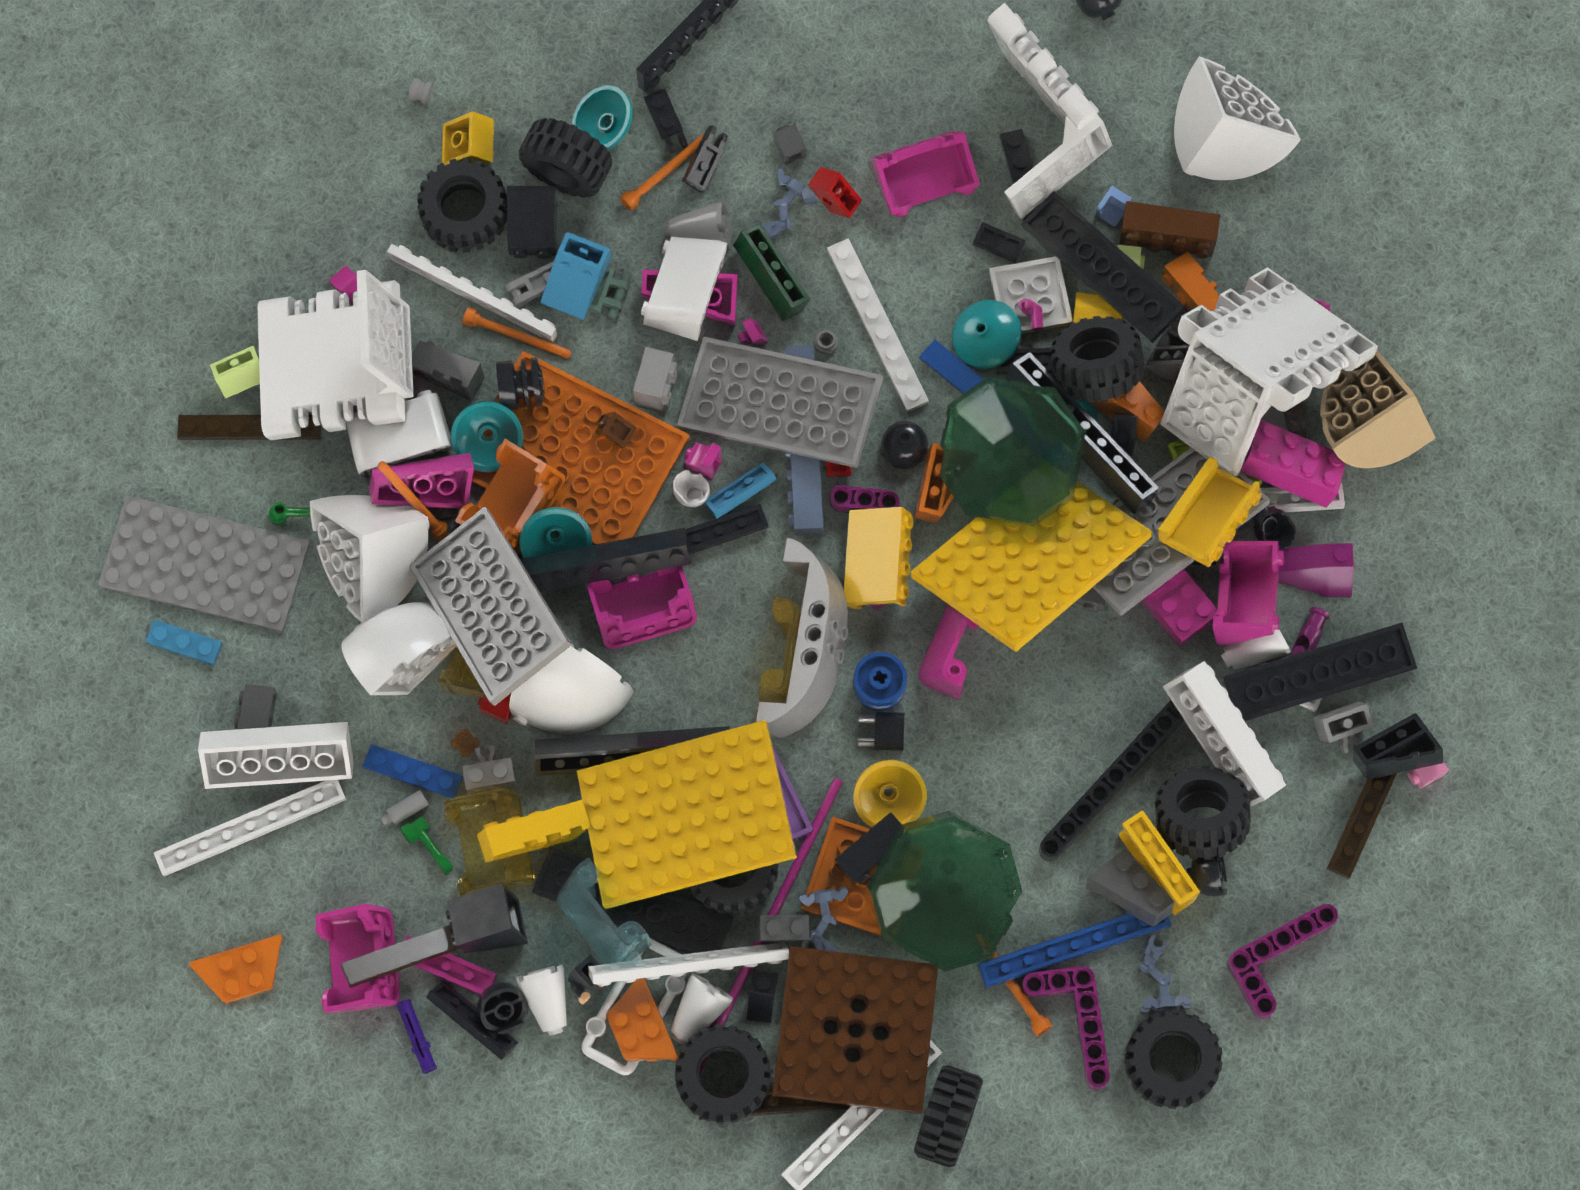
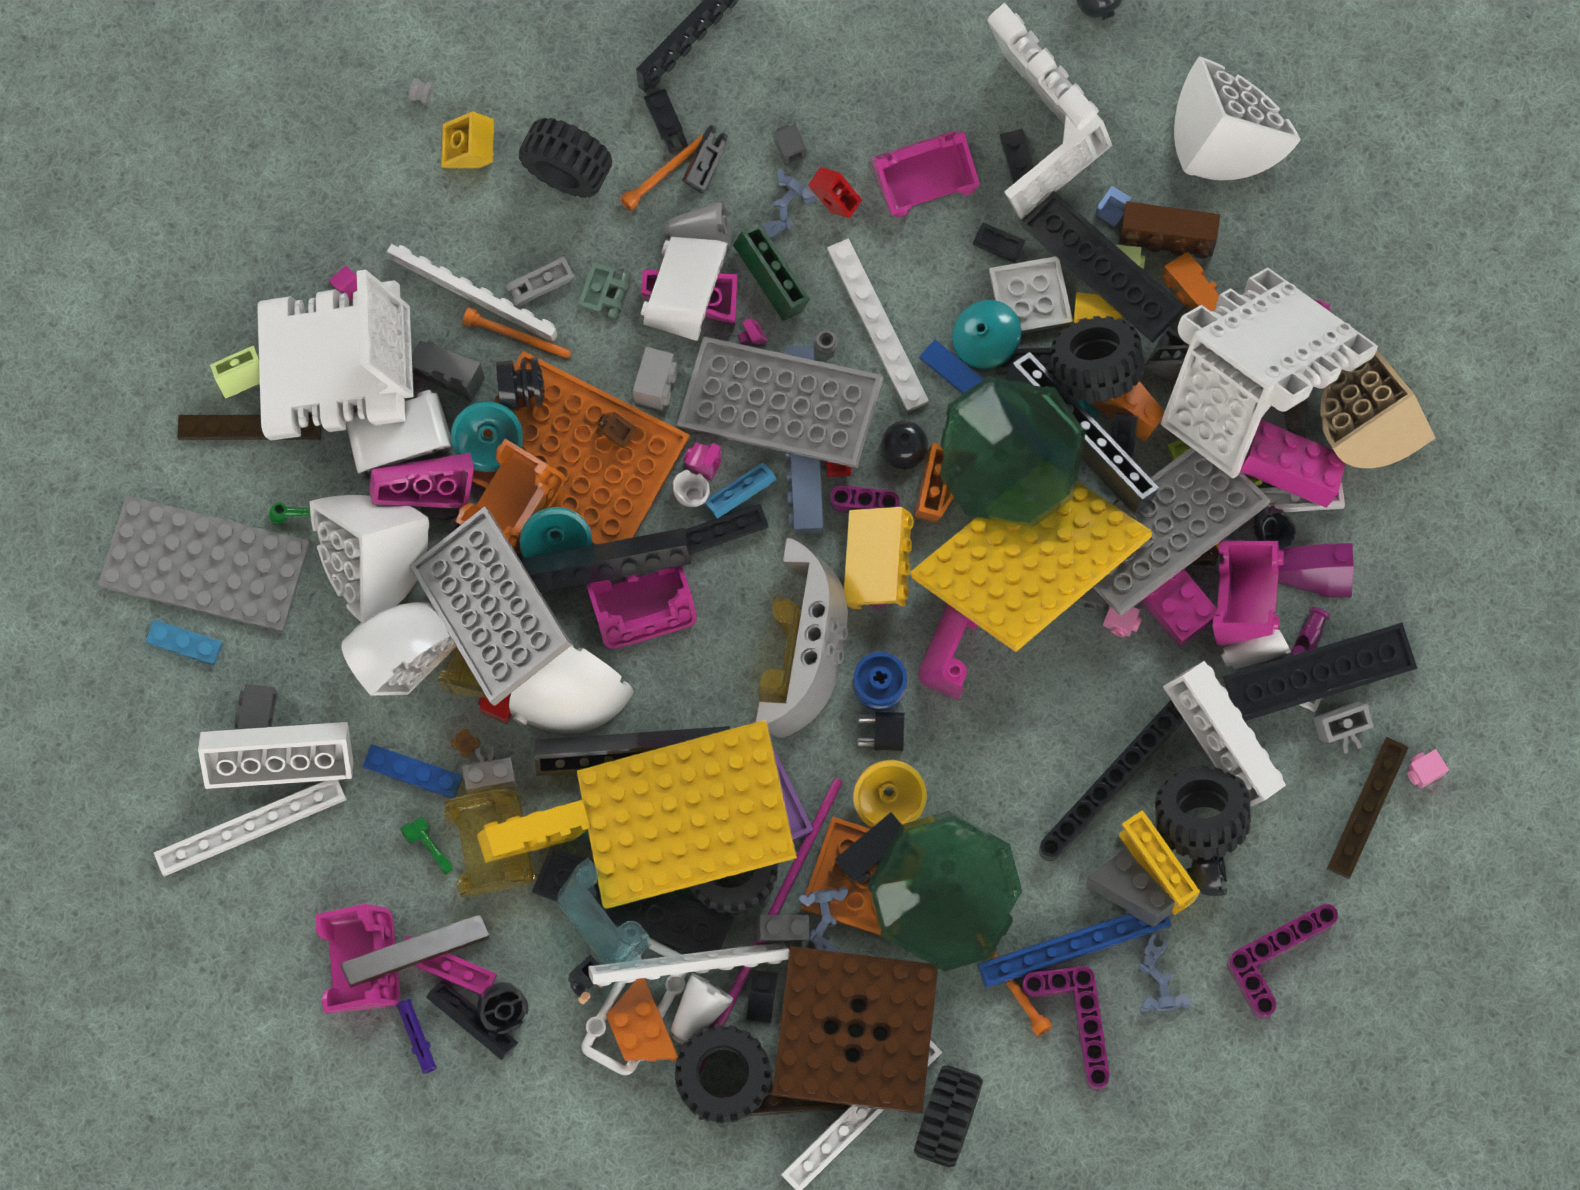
(241, 970): orange wing -> none
(405, 808): light grey cylinder -> none
(437, 527): orange piece -> none
(457, 177): black tyre -> none
(486, 920): black slope -> none
(531, 221): black slope -> none
(546, 997): white cone -> none
(576, 275): dark azure slope -> none
(604, 115): teal dish -> none
(1034, 312): dark pink arm -> none
(1122, 624): none -> bright pink brick
(1149, 1083): black tyre -> none
(1208, 513): yellow panel -> none
(1398, 749): black wedge -> none

